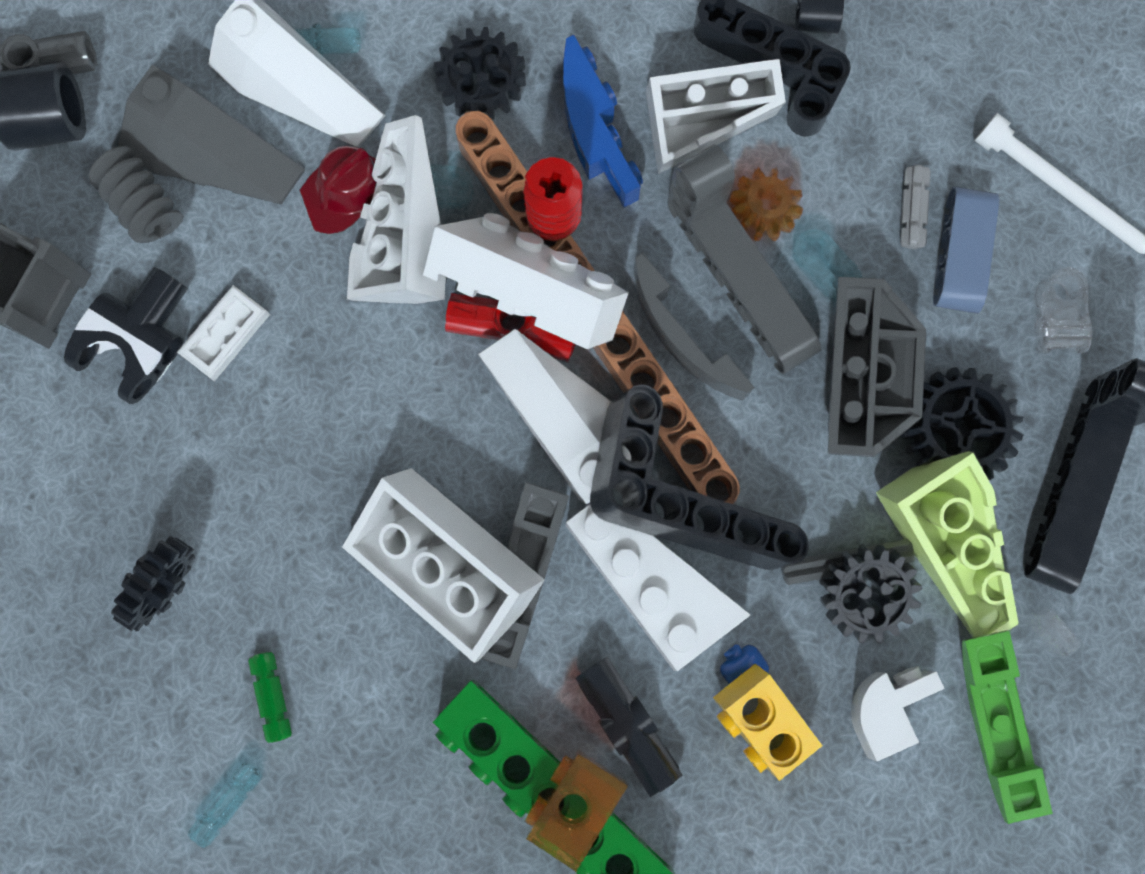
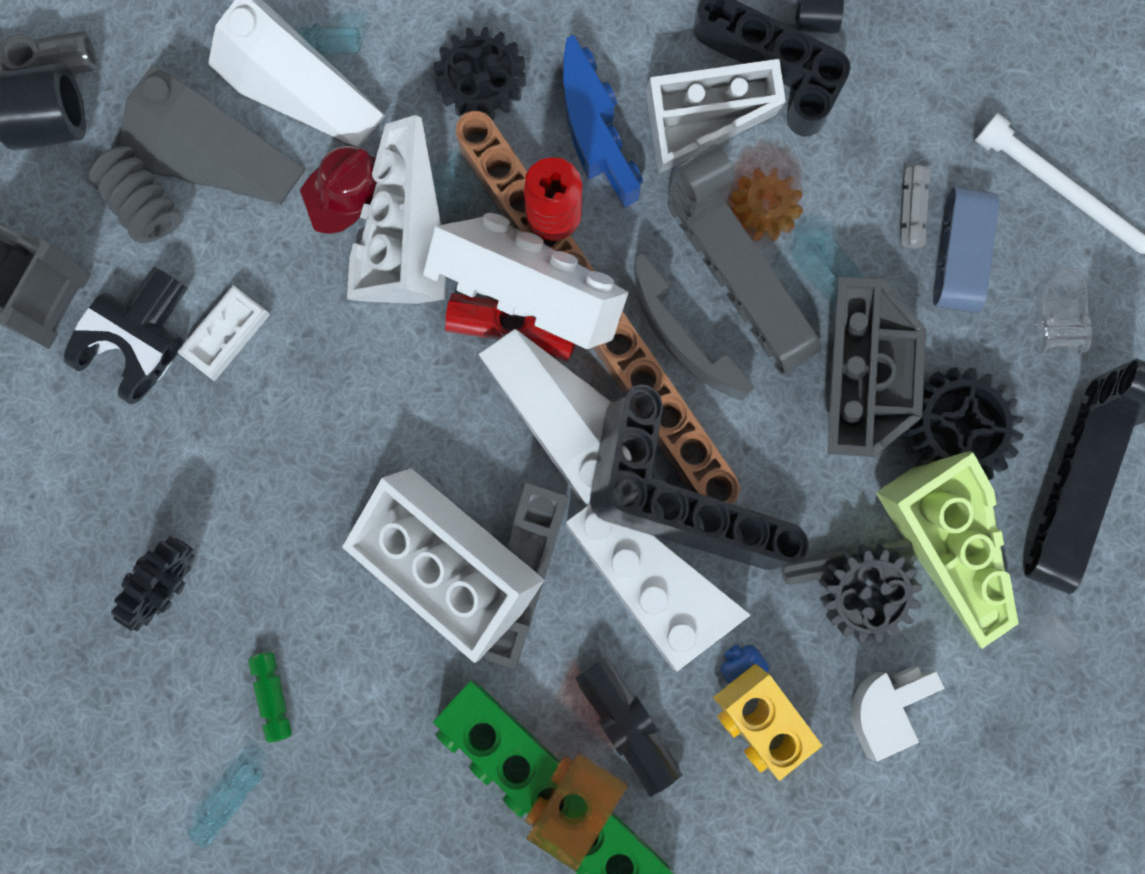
(1001, 727): bright green slope -> none

